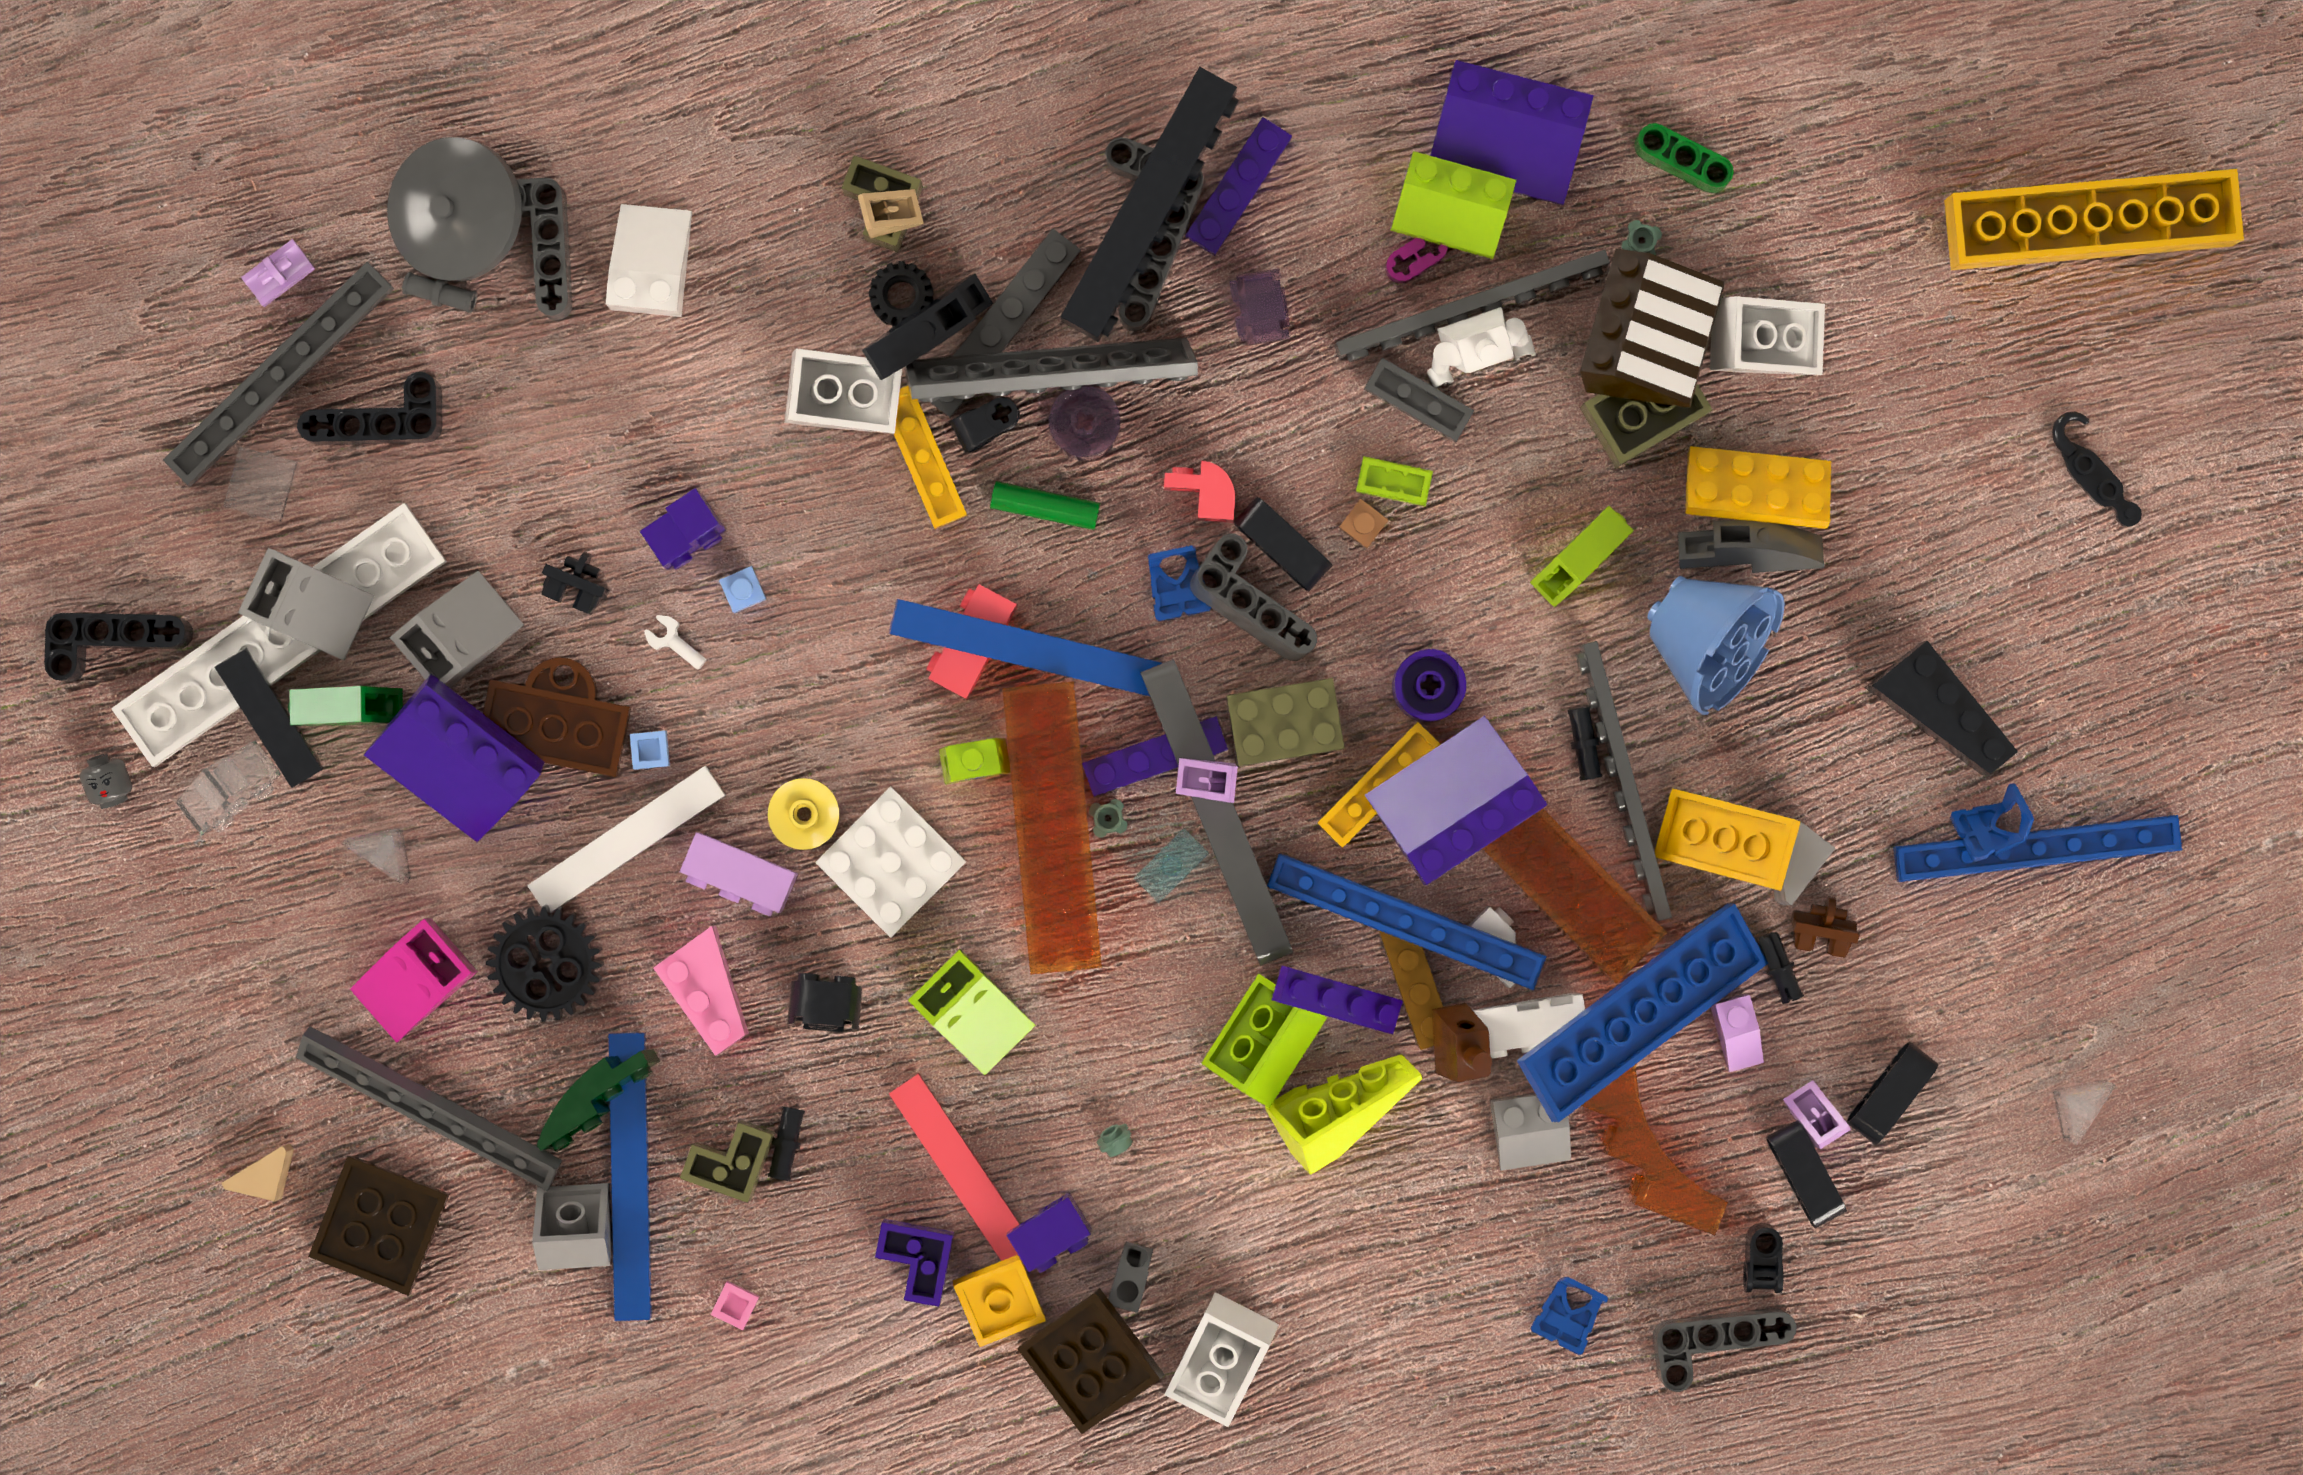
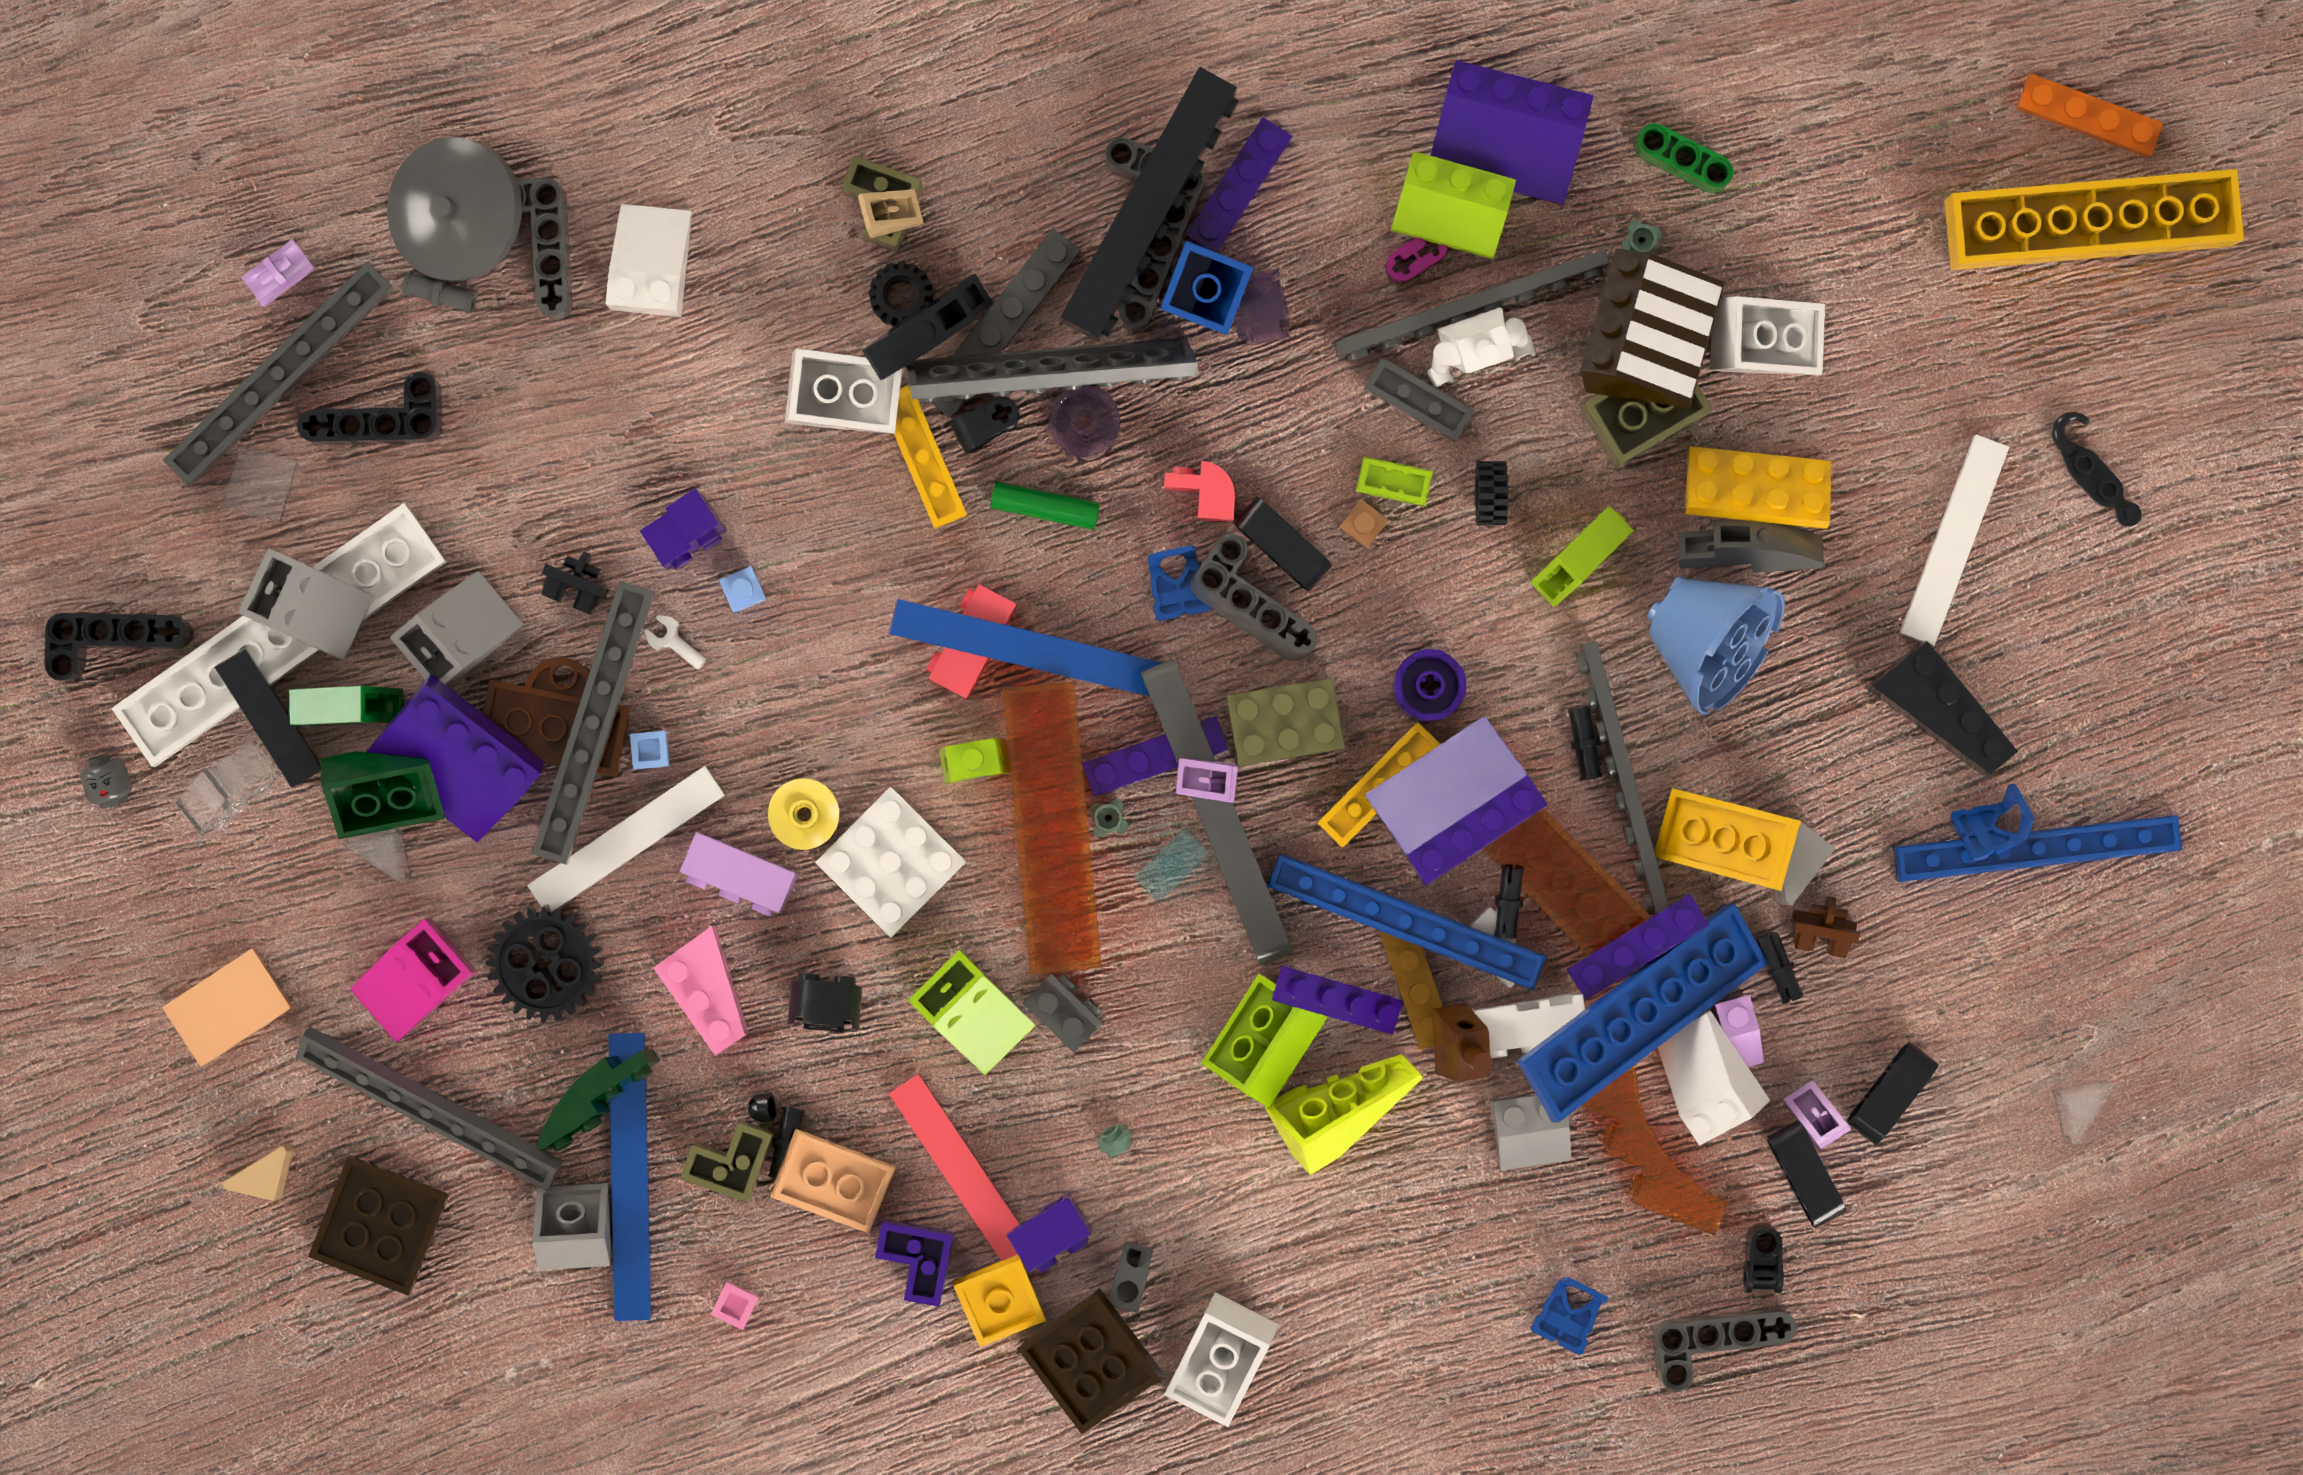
(227, 1007): none -> light nougat tile
(378, 792): none -> dark green slope
(593, 722): none -> dark grey plate
(762, 1108): none -> black hinge
(832, 1181): none -> light nougat tile
(1064, 1011): none -> dark grey bracket
(1206, 287): none -> blue slope
(1491, 493): none -> black tyre
(1509, 901): none -> black pin
(1637, 947): none -> dark purple plate
(1709, 1079): none -> white slope
(1954, 540): none -> white tile
(2089, 115): none -> orange plate

